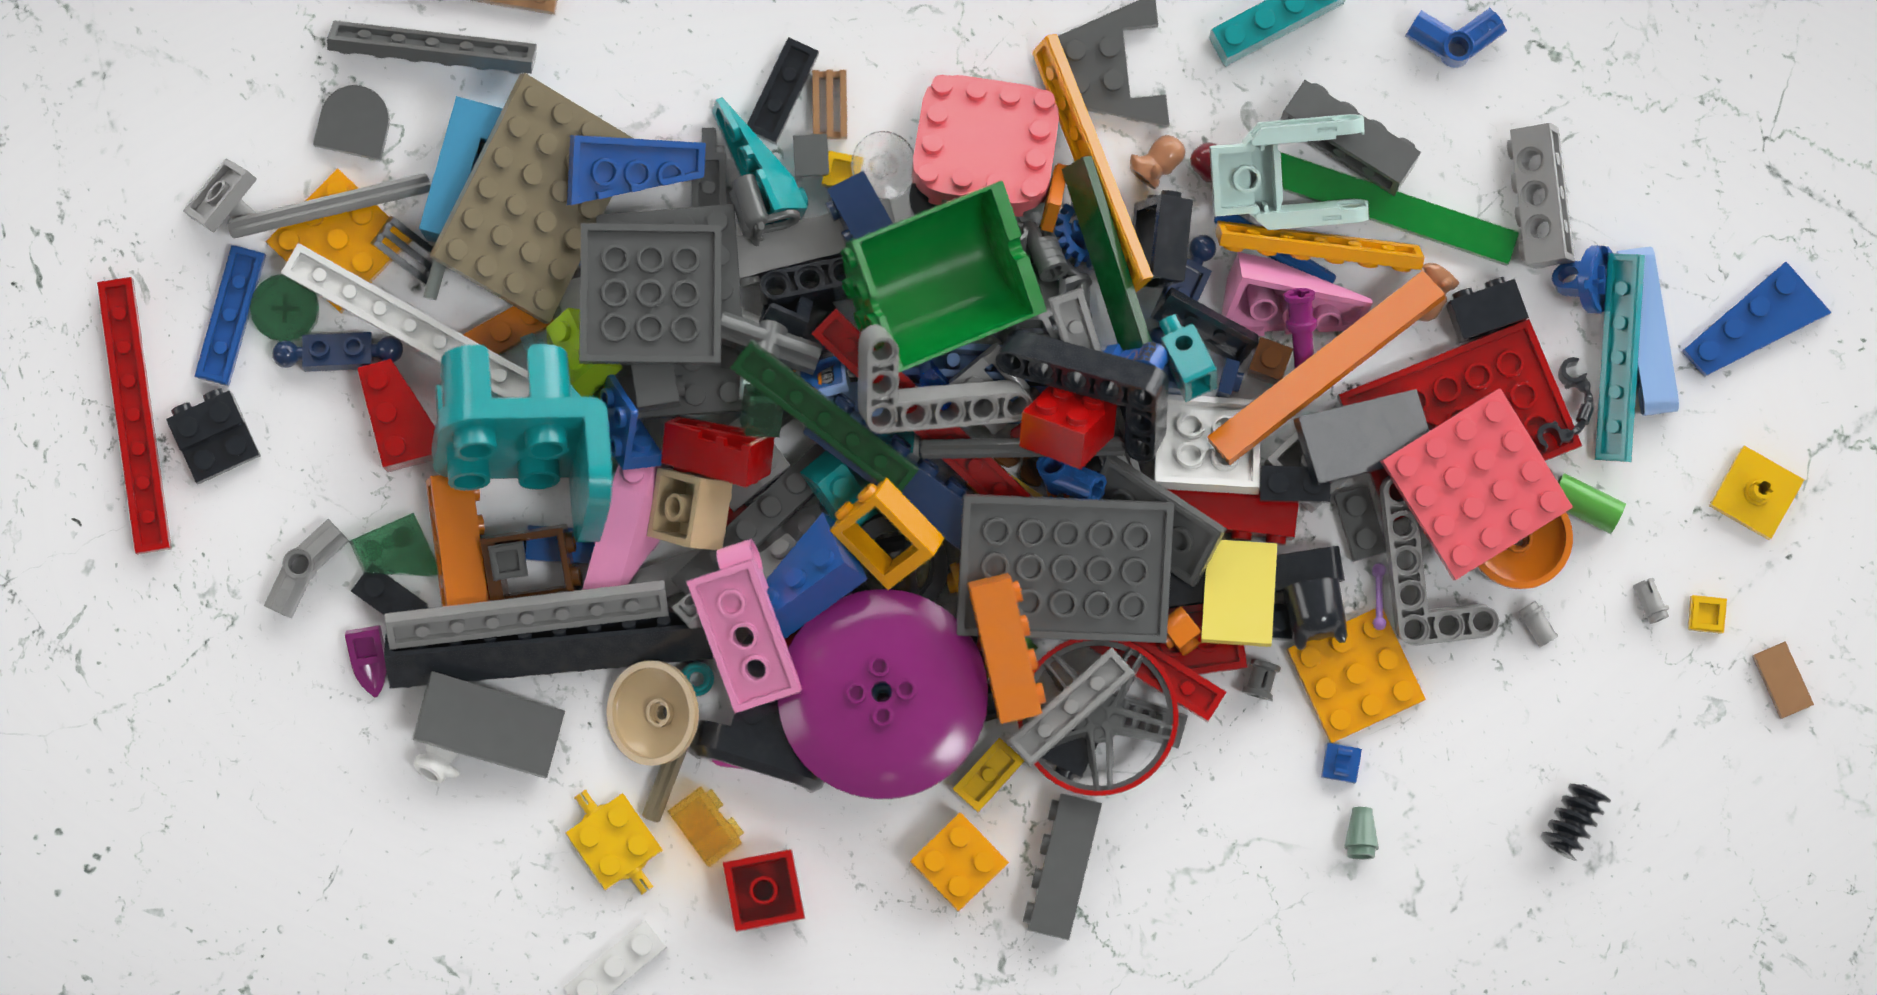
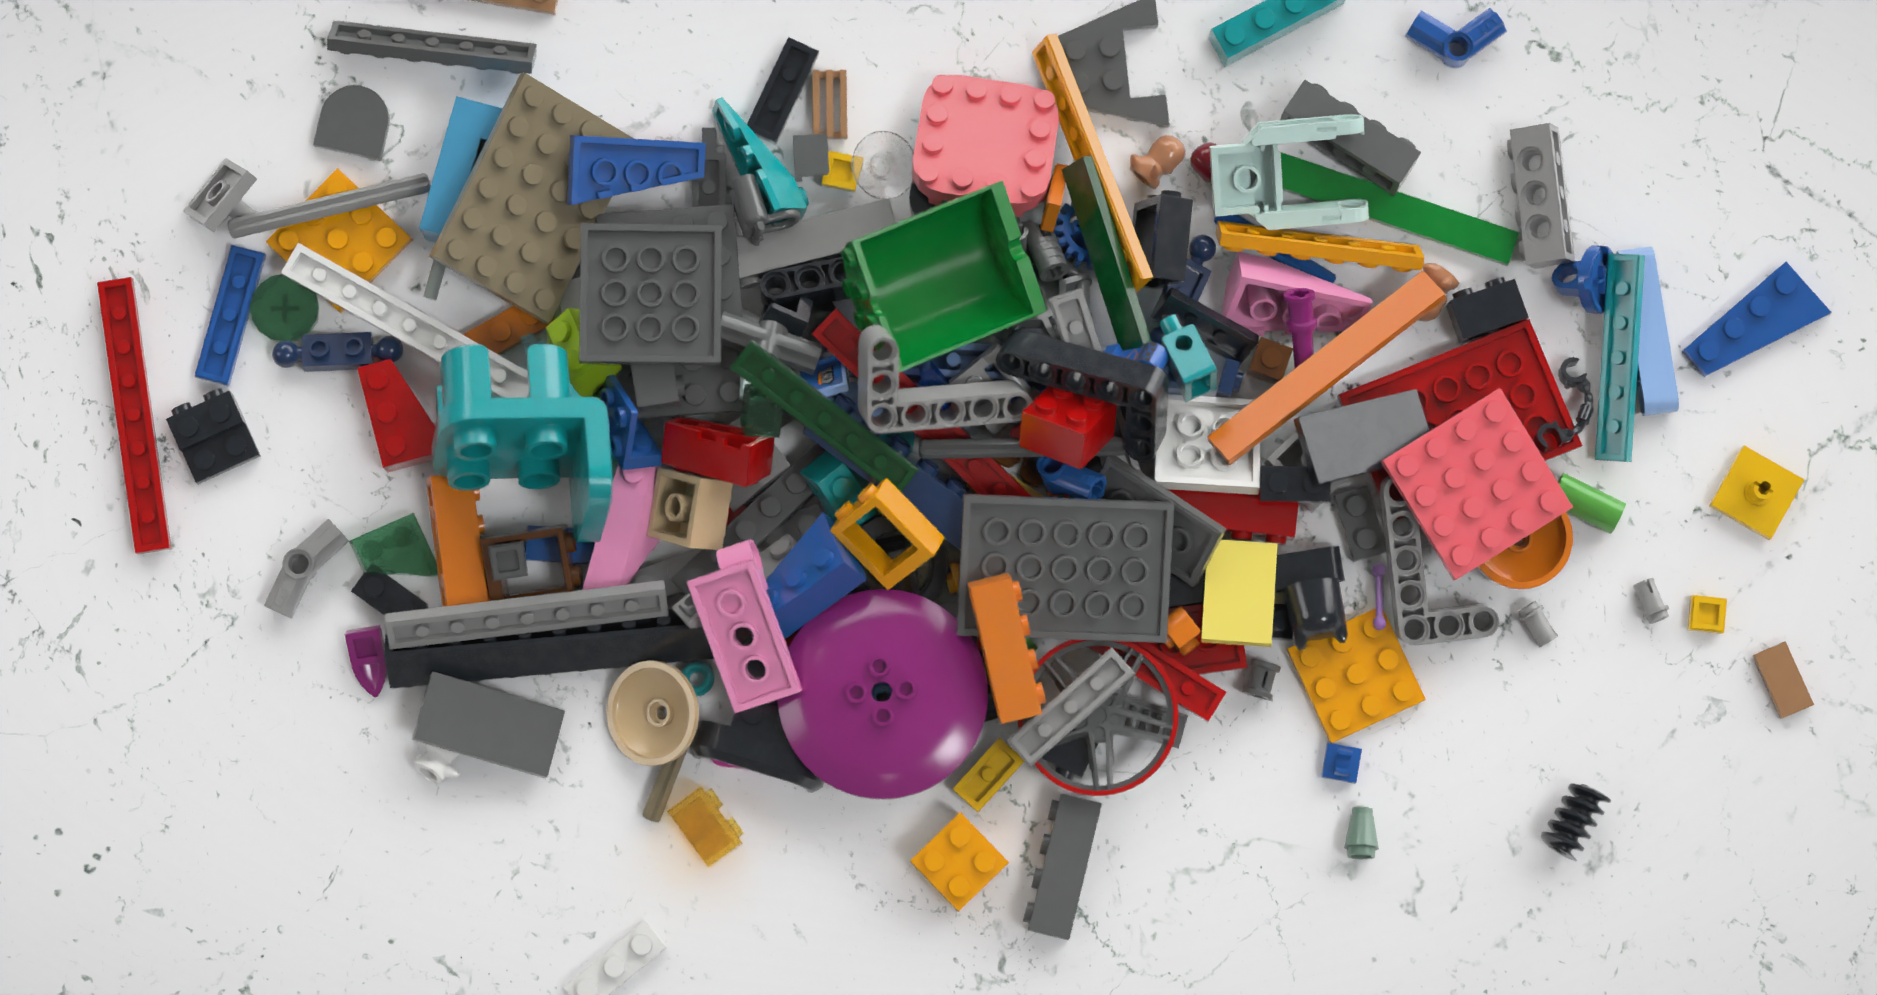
(385, 232): black tile -> none
(614, 841): yellow plate -> none
(764, 890): red brick -> none
(856, 207): dark blue brick -> none

